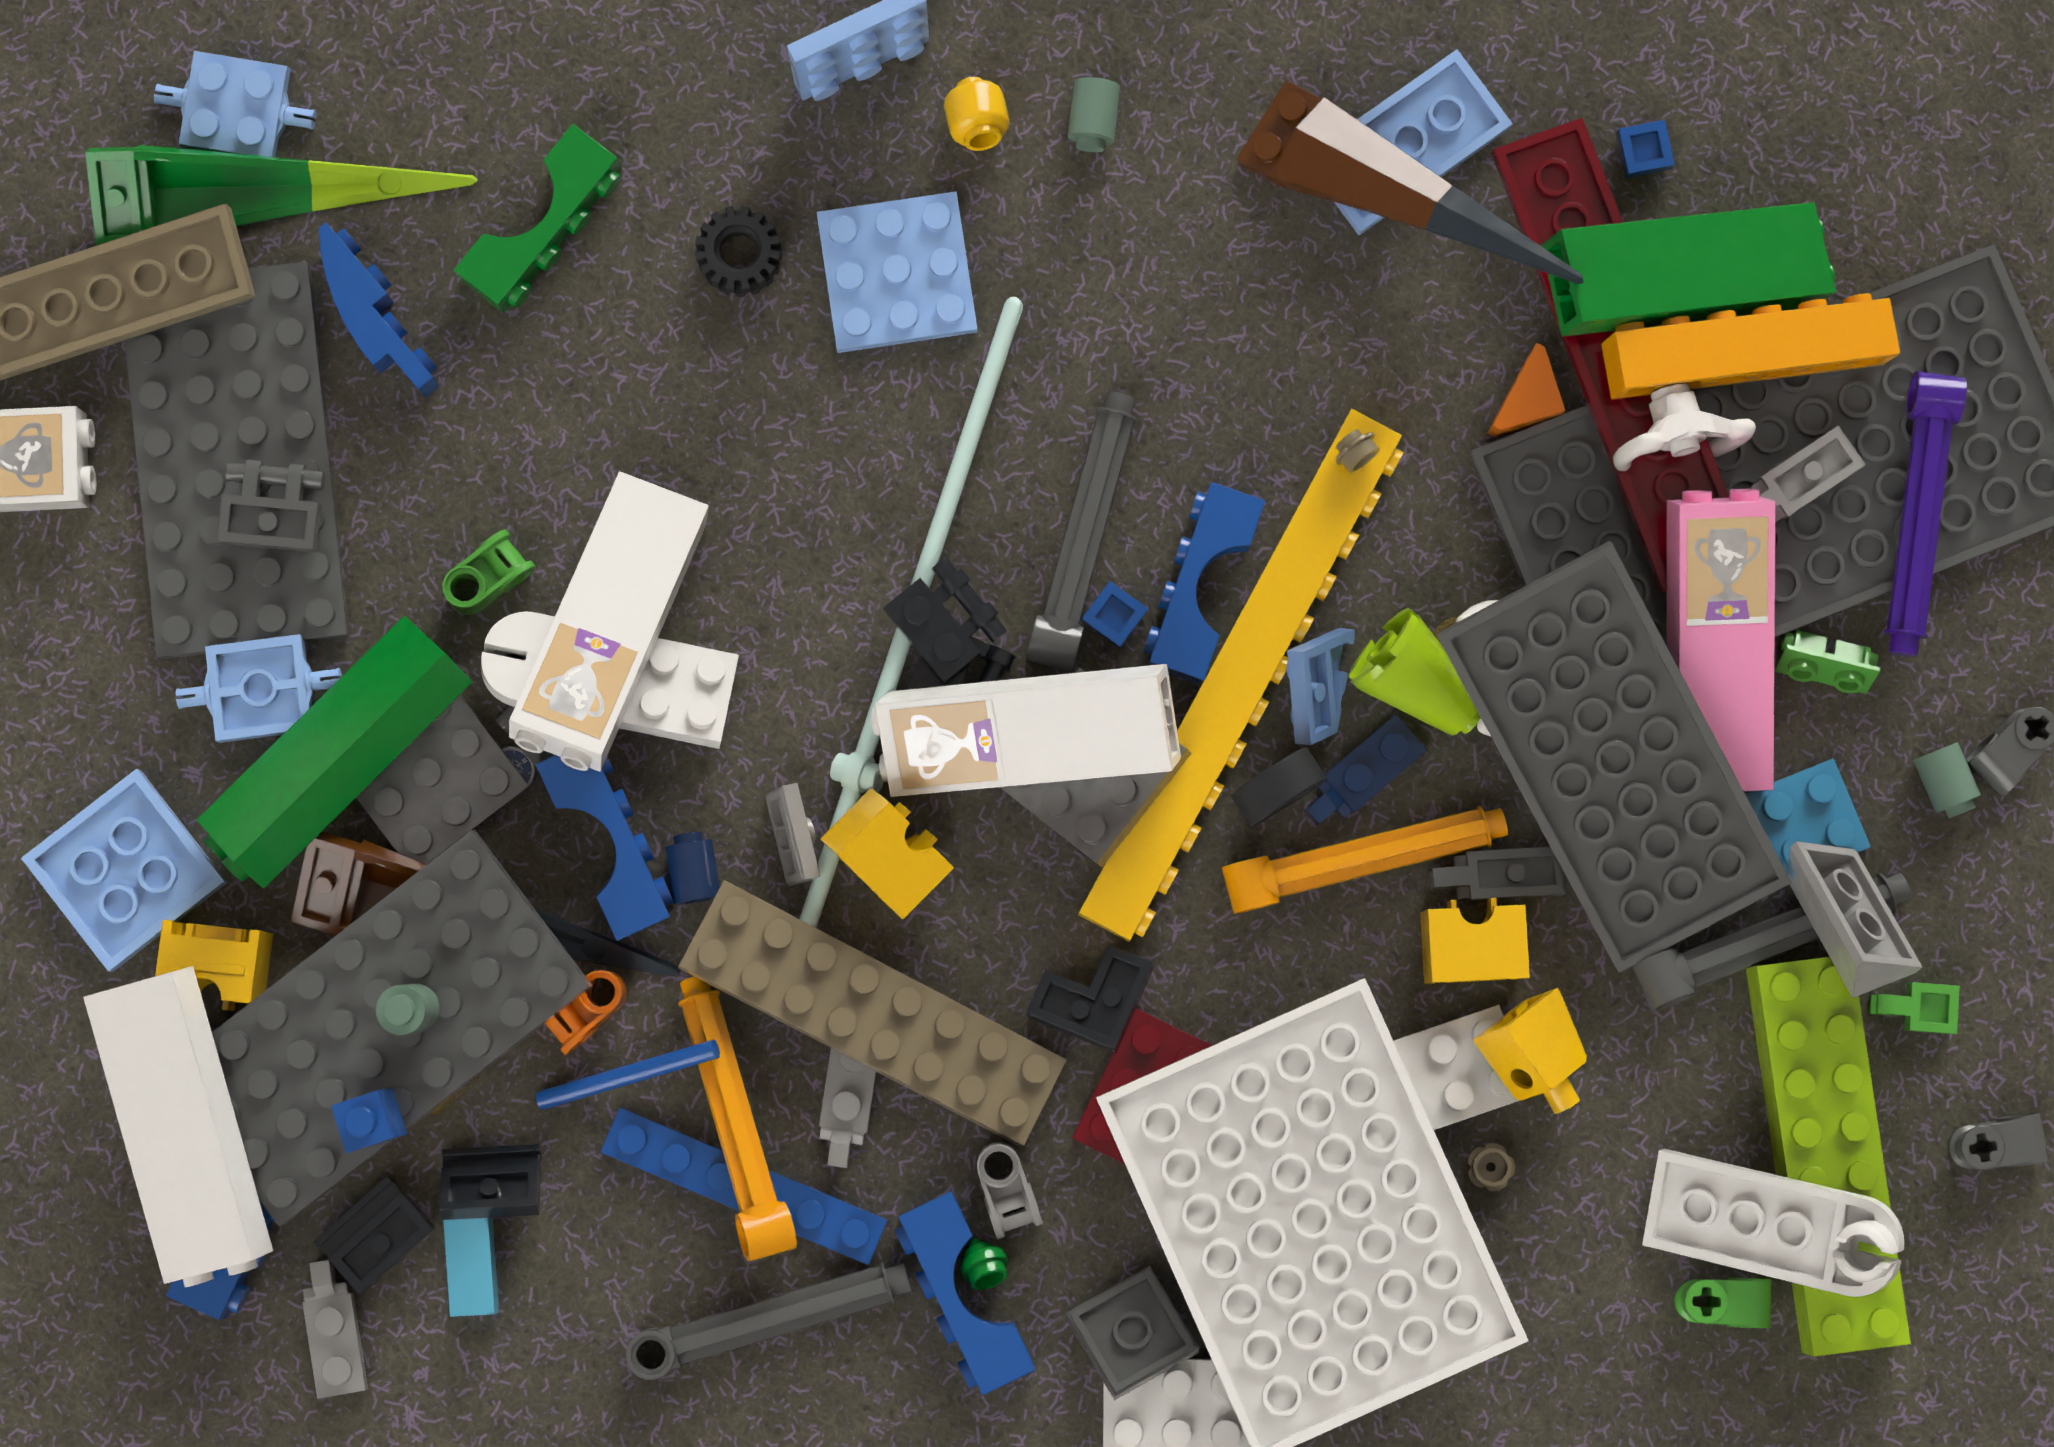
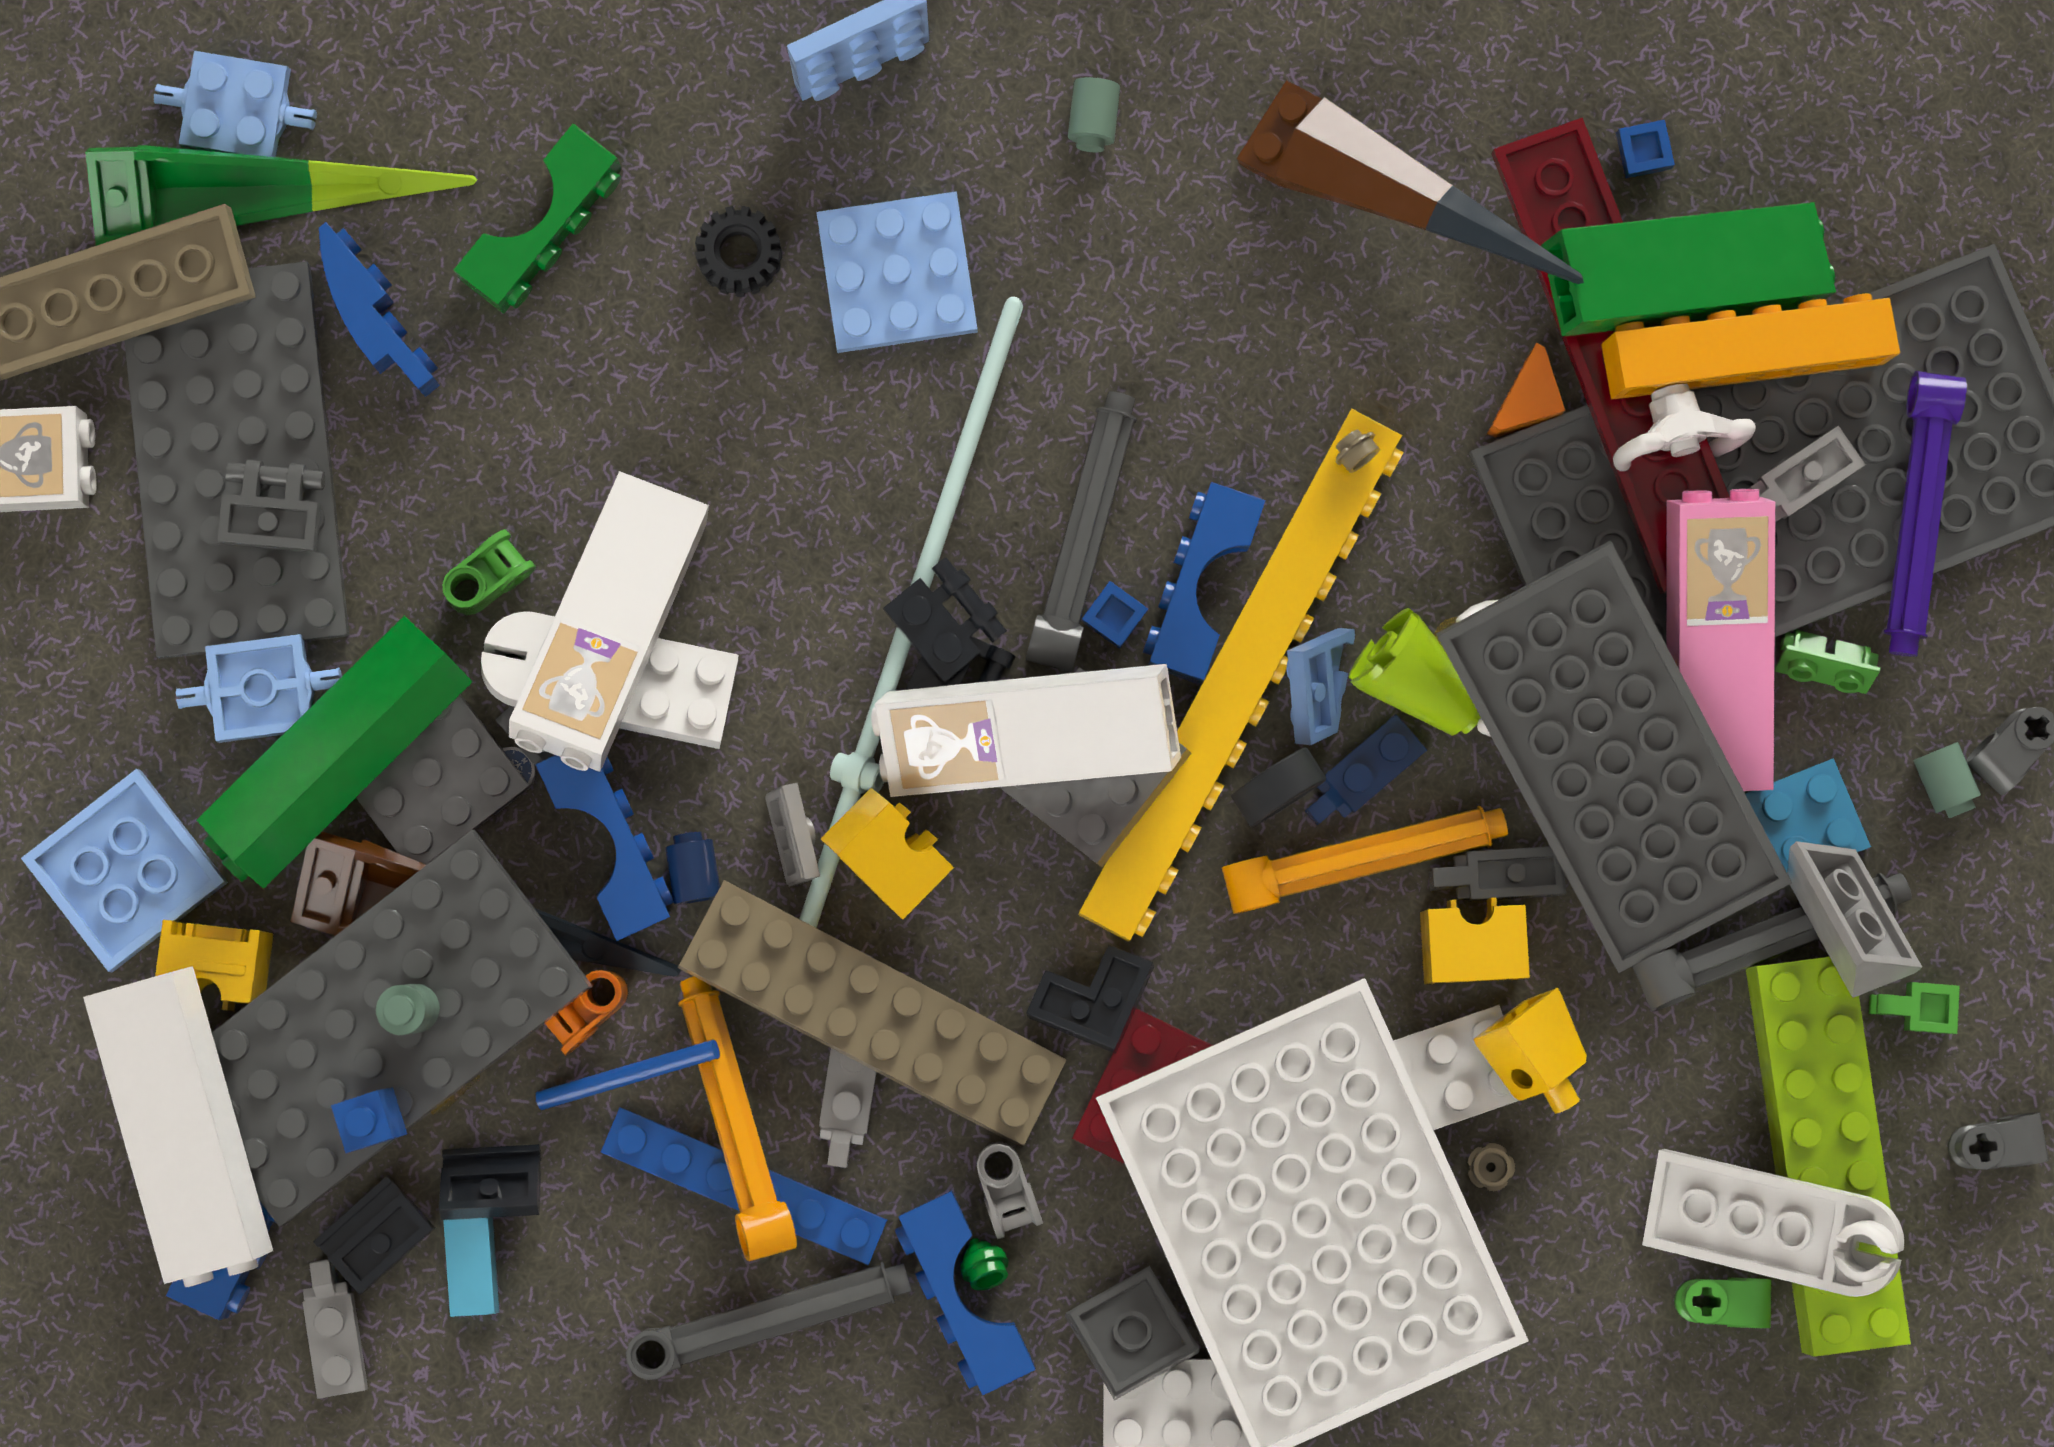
(976, 113): yellow head -> none
(1436, 121): light blue plate -> none

